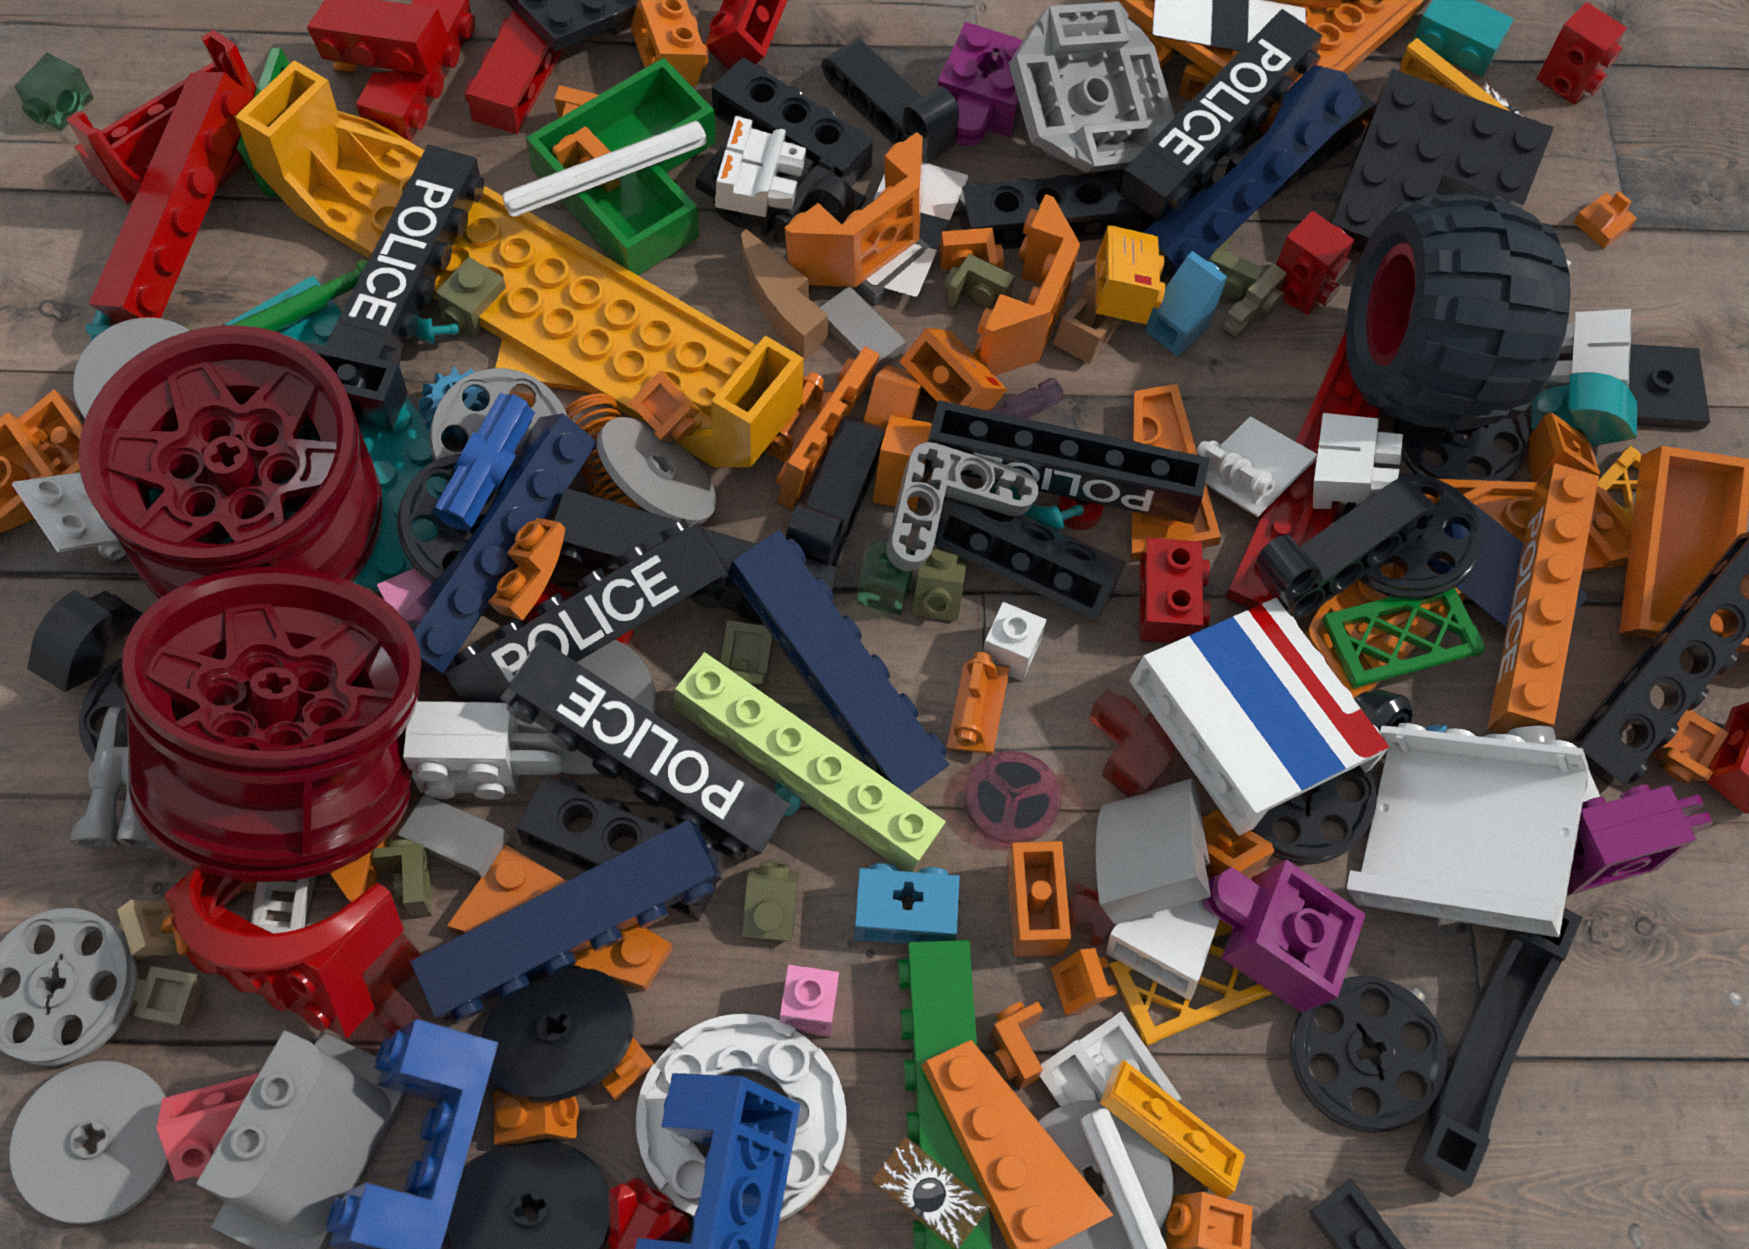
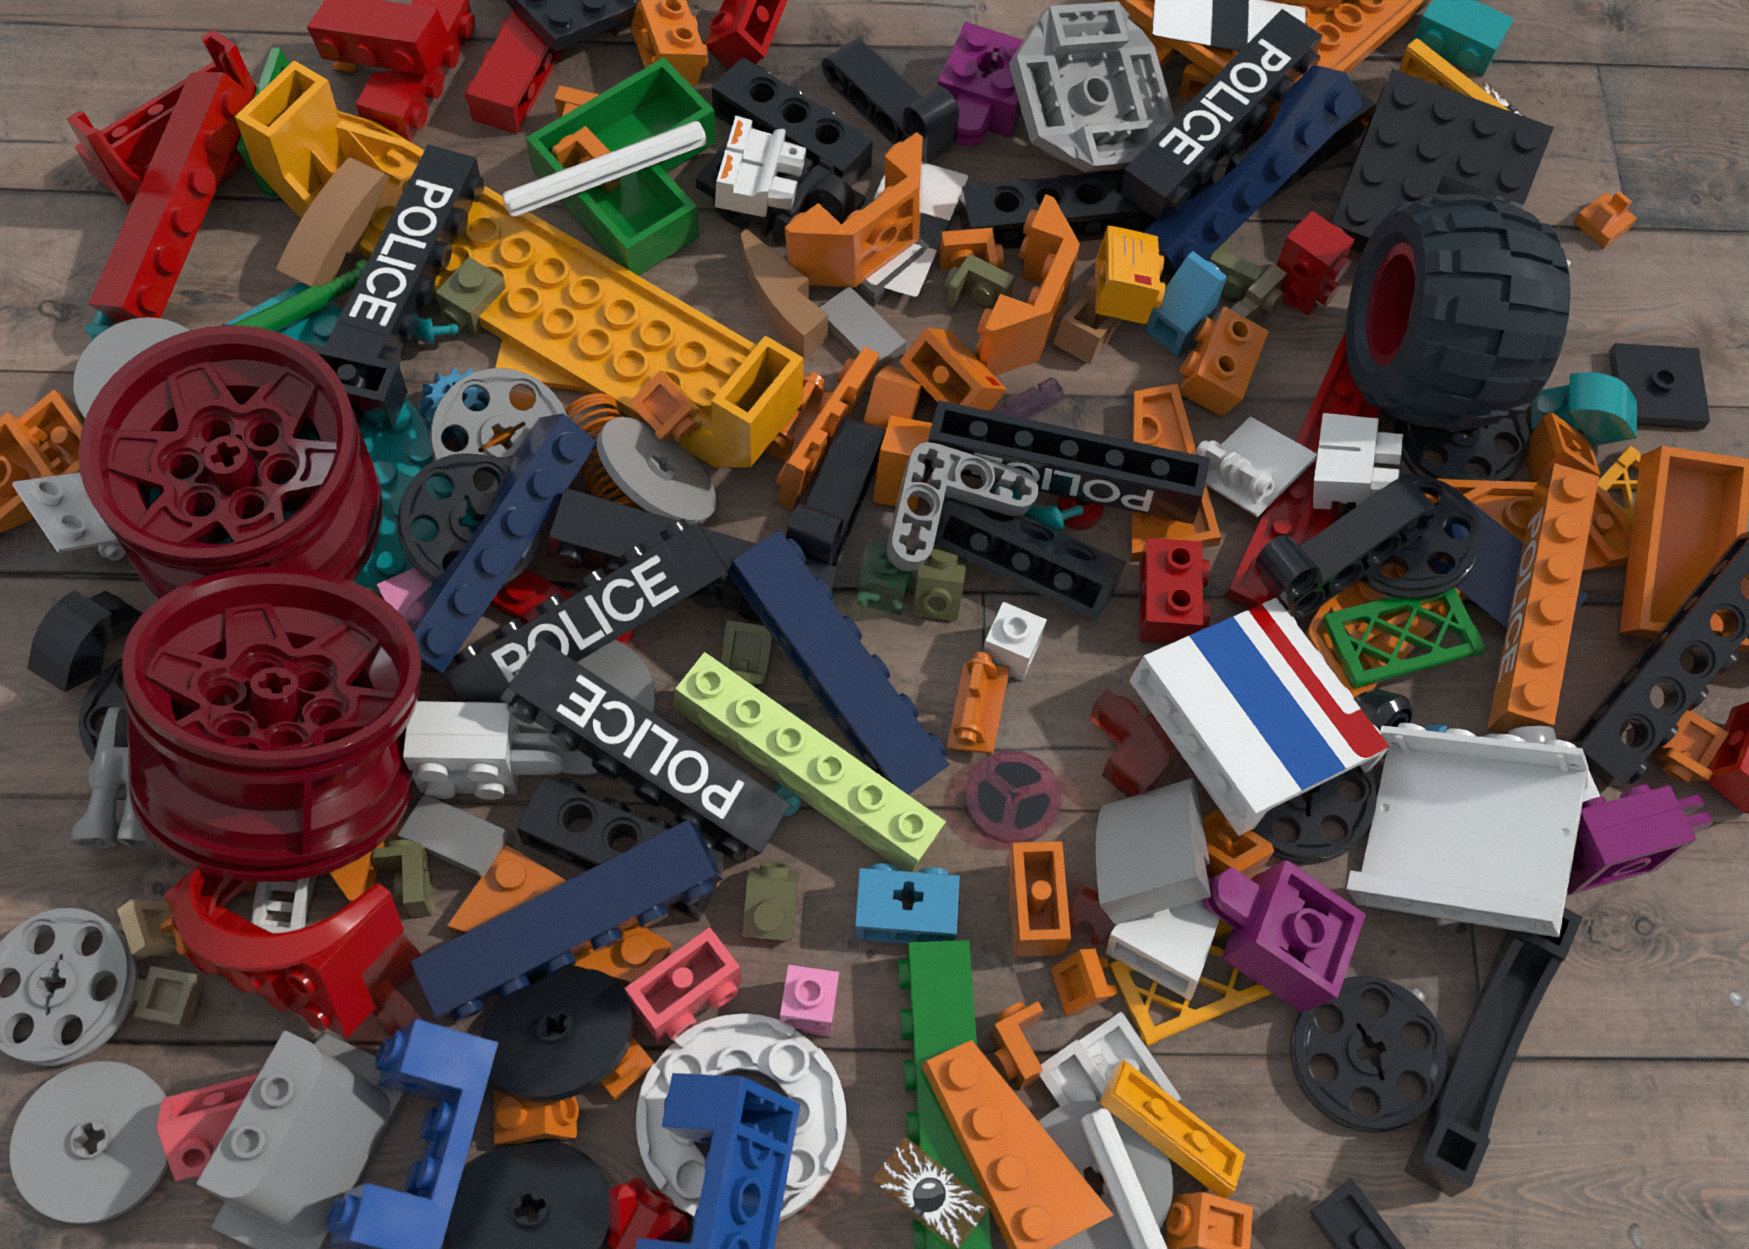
(53, 91): clear green brick -> none
(333, 224): none -> medium nougat slope
(484, 462): blue piece -> none
(536, 555): orange slope -> none
(685, 986): none -> coral brick
(1222, 361): none -> orange brick
(1582, 53): red brick -> none
(1598, 345): white hips -> none

